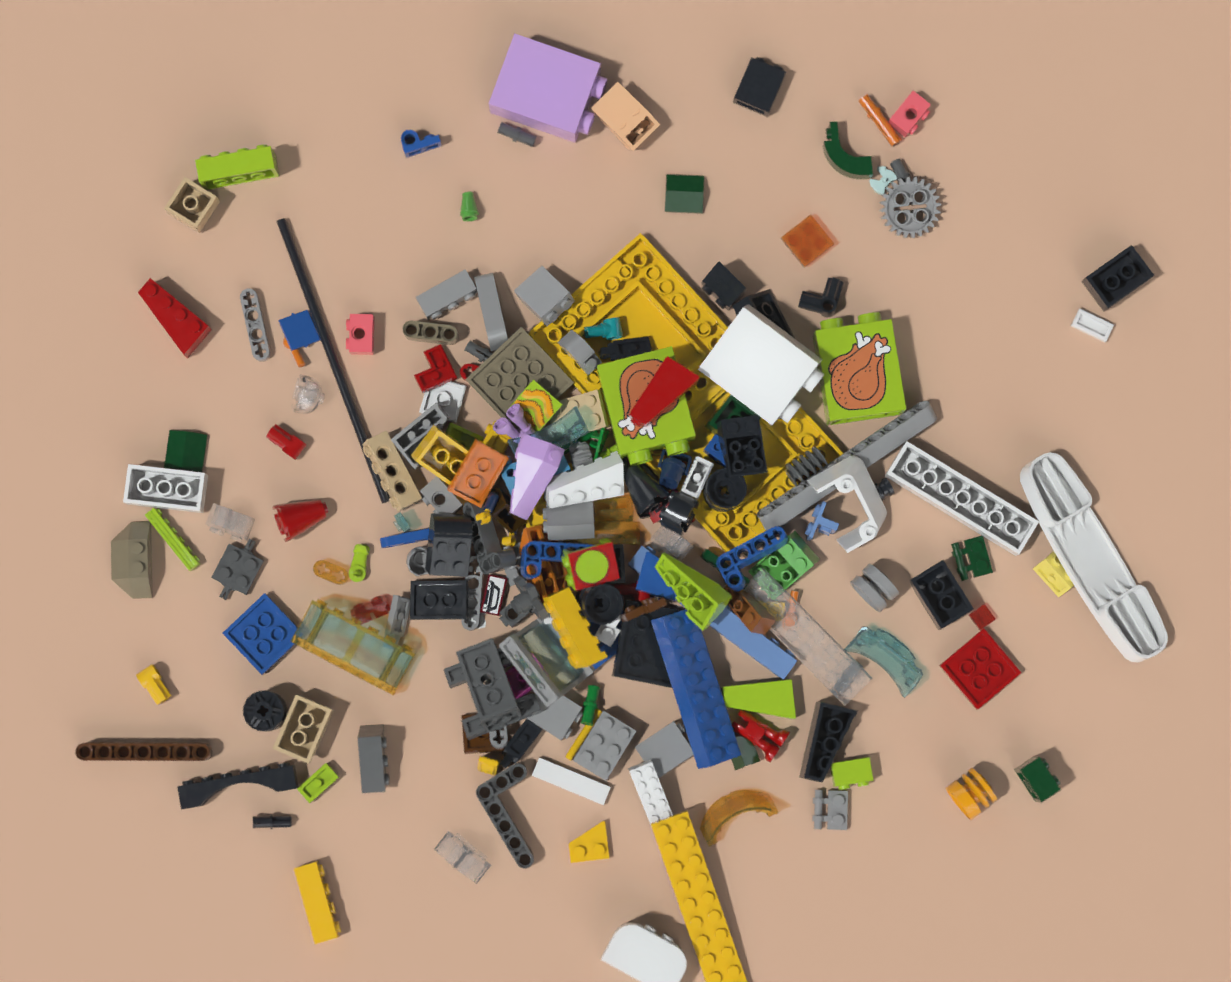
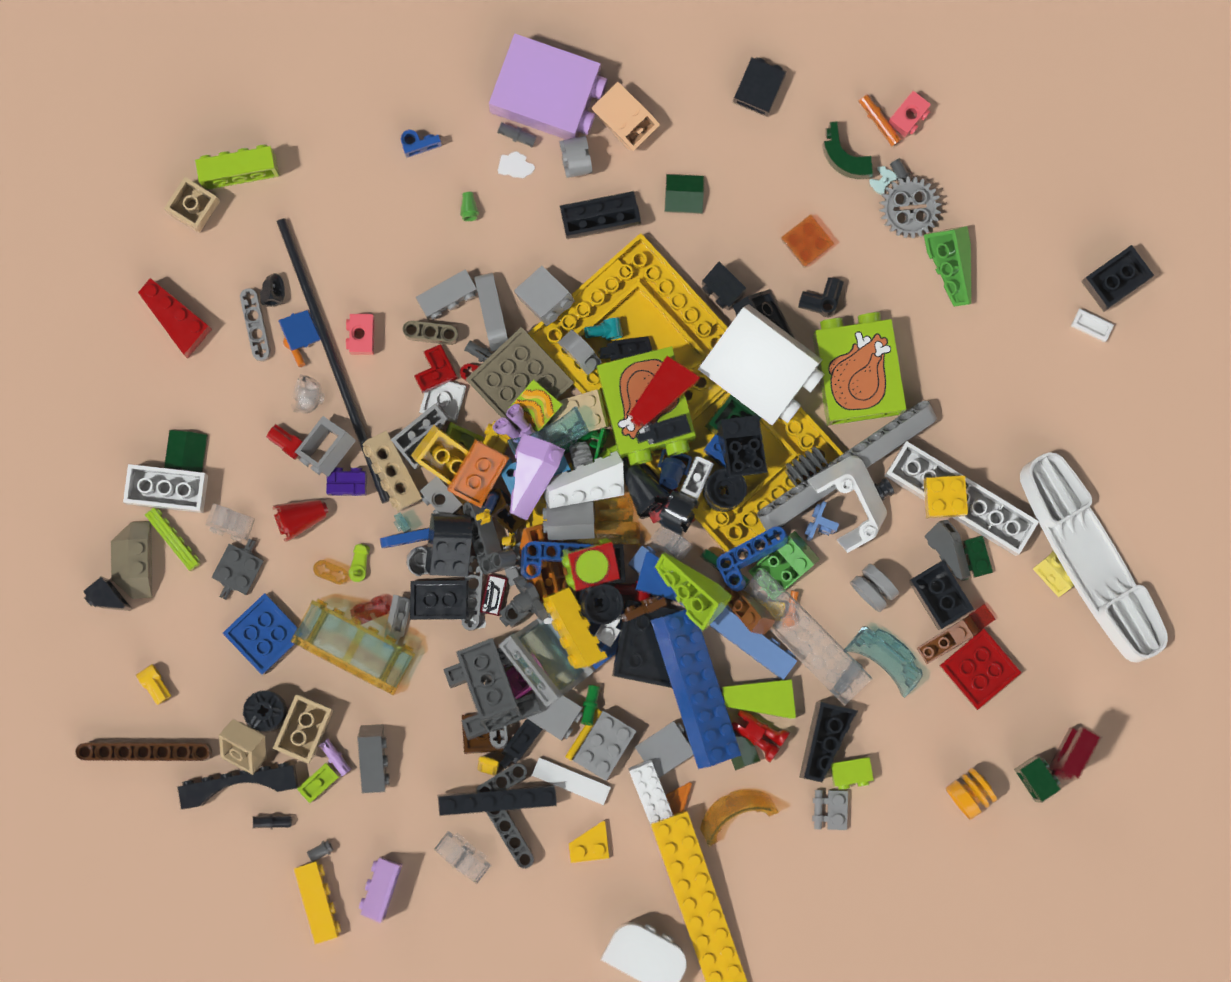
(105, 595): none -> black slope
(242, 746): none -> tan brick
(272, 291): none -> black rock
(320, 851): none -> dark grey pin
(333, 454): none -> light grey window
(335, 757): none -> lavender pin
(347, 482): none -> dark purple brick
(380, 889): none -> lavender slope
(497, 800): none -> black arch
(515, 165): none -> white sticker
(575, 157): none -> light grey brick
(600, 215): none -> black brick
(665, 430): none -> black hinge
(678, 798): none -> orange tile
(945, 496): none -> yellow brick
(948, 544): none -> dark grey slope
(948, 639): none -> dark orange slope
(952, 257): none -> bright green wedge
(1073, 753): none -> dark red arch

